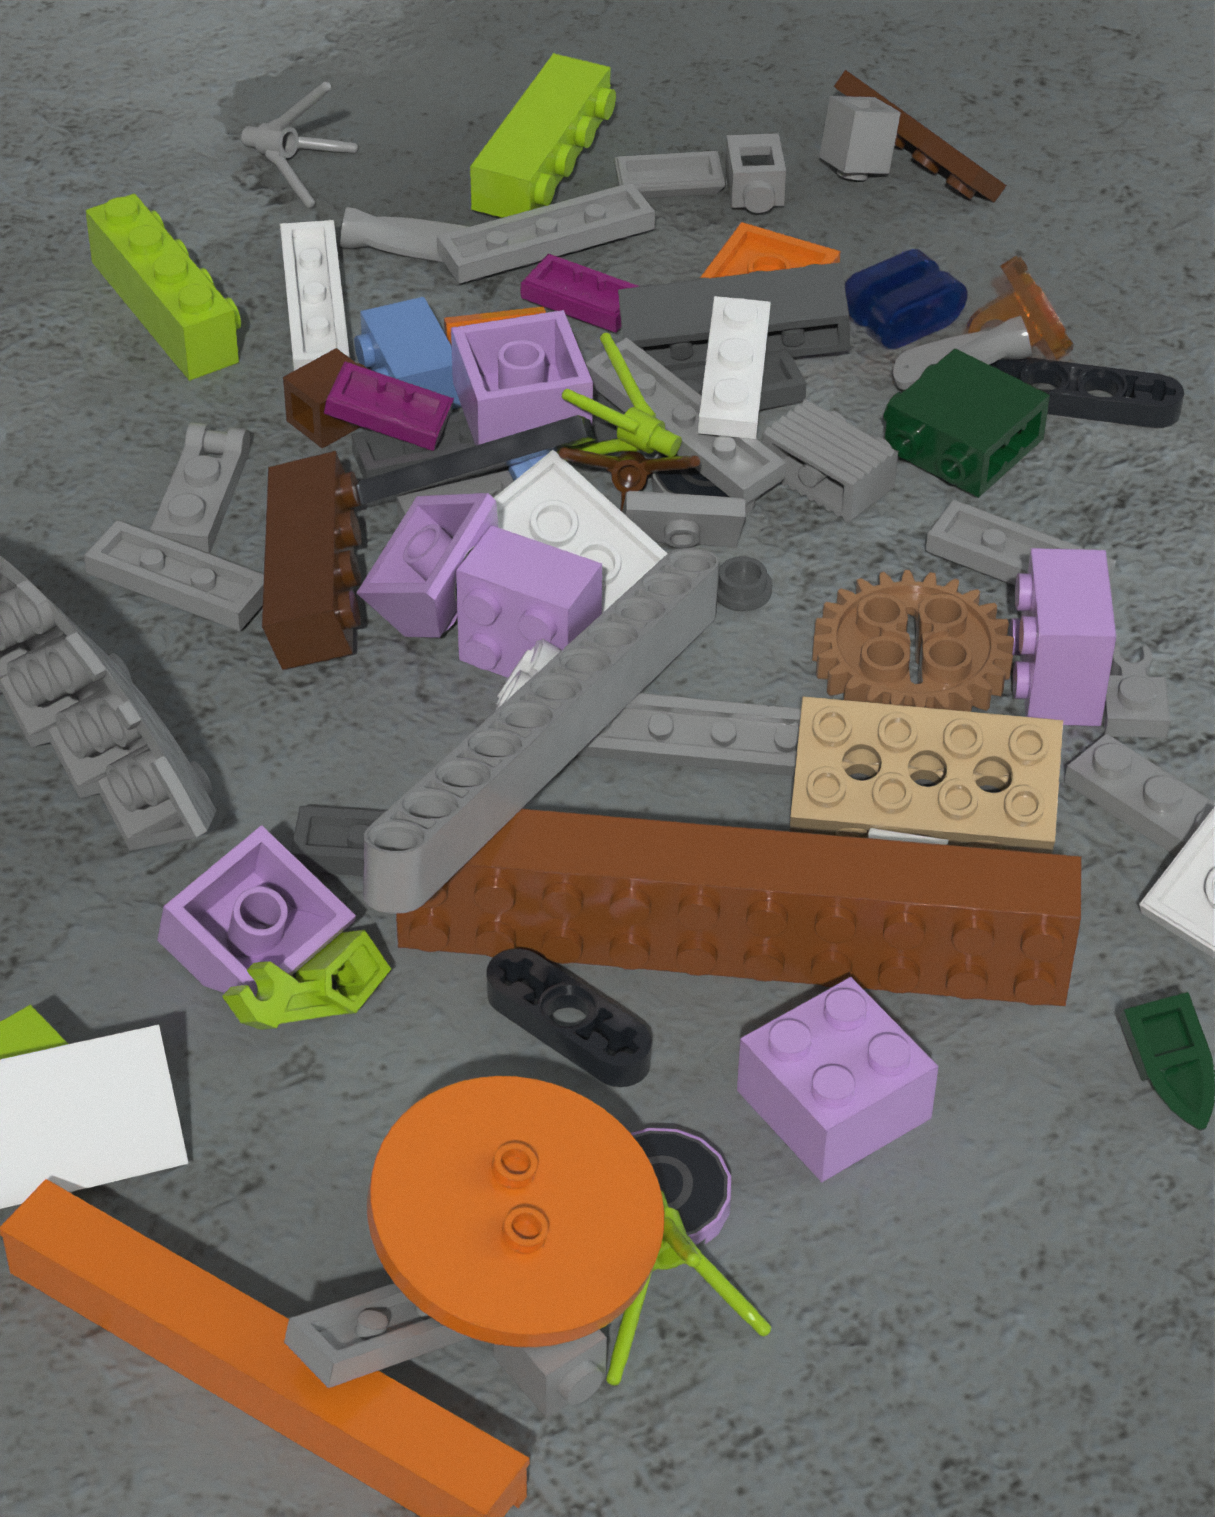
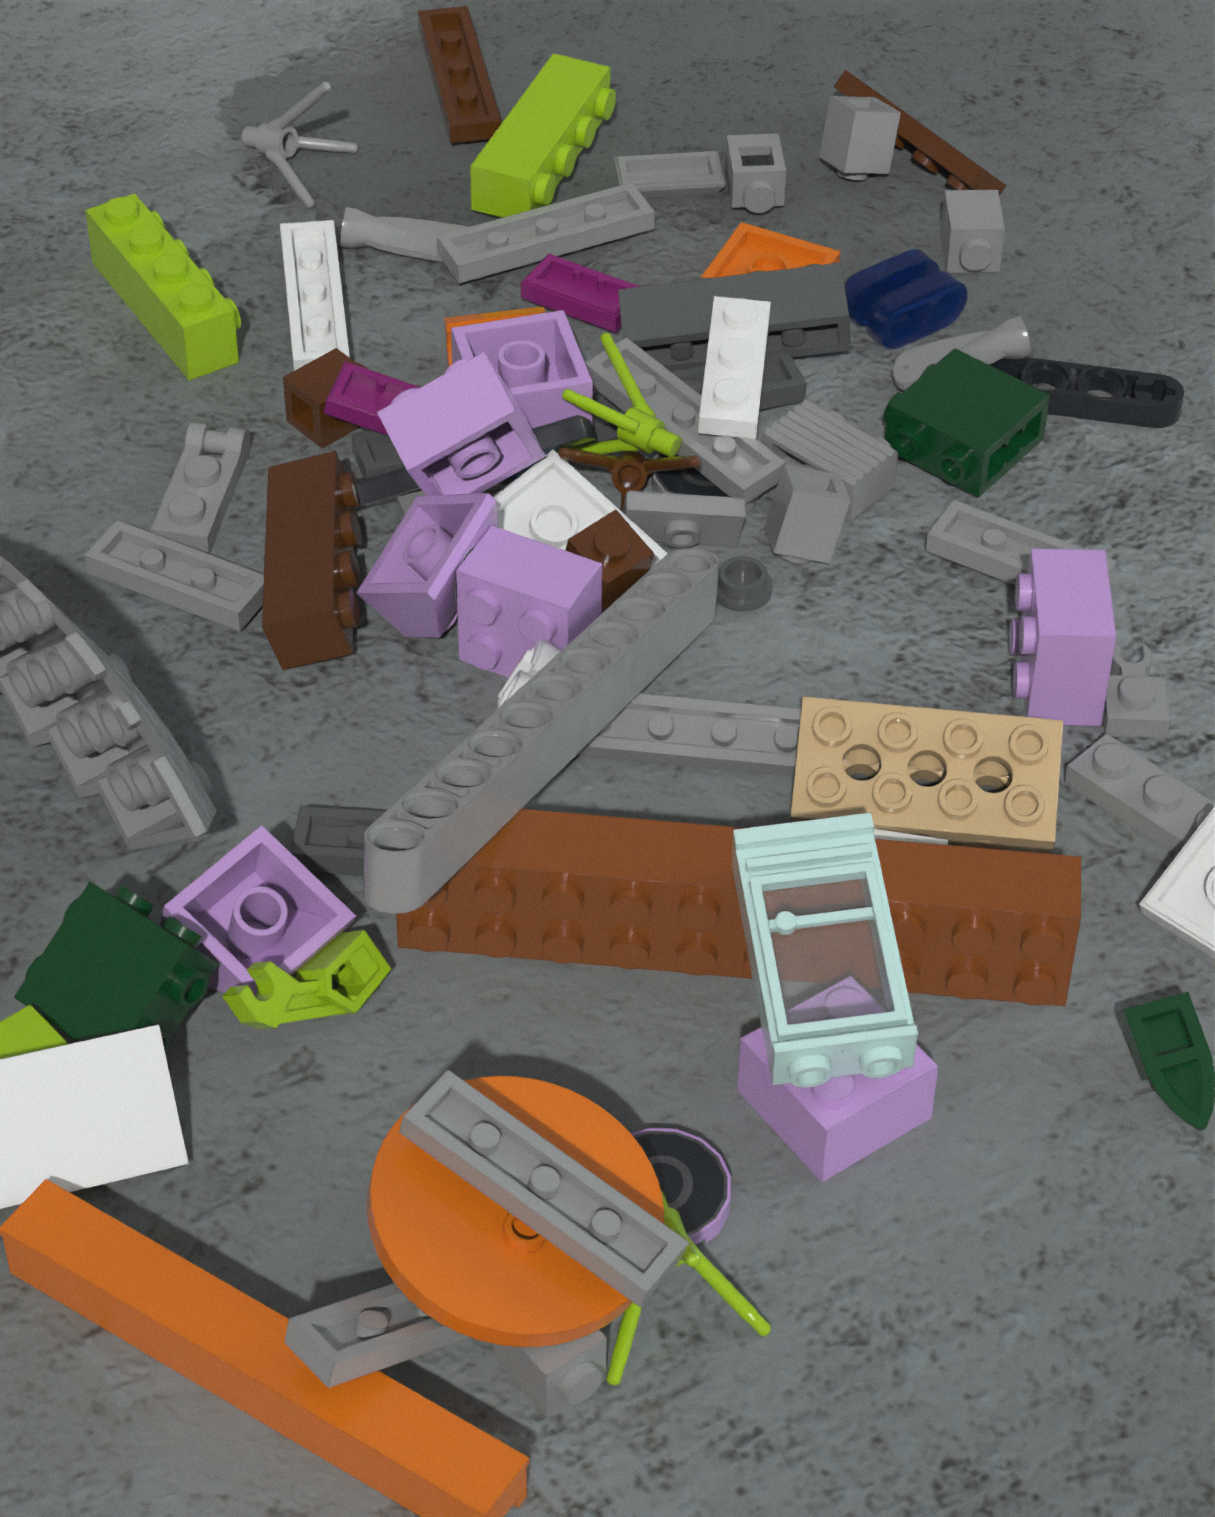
(117, 969): none -> dark green brick
(407, 345): medium blue brick -> none
(459, 74): none -> reddish brown plate
(461, 430): none -> lavender brick
(543, 1187): none -> light grey plate
(577, 1043): black beam -> none
(620, 551): none -> reddish brown brick
(807, 514): none -> light grey brick
(822, 950): none -> light aqua door
(957, 645): medium nougat gear -> none
(972, 231): none -> light grey brick
(1031, 304): clear orange tile -> none

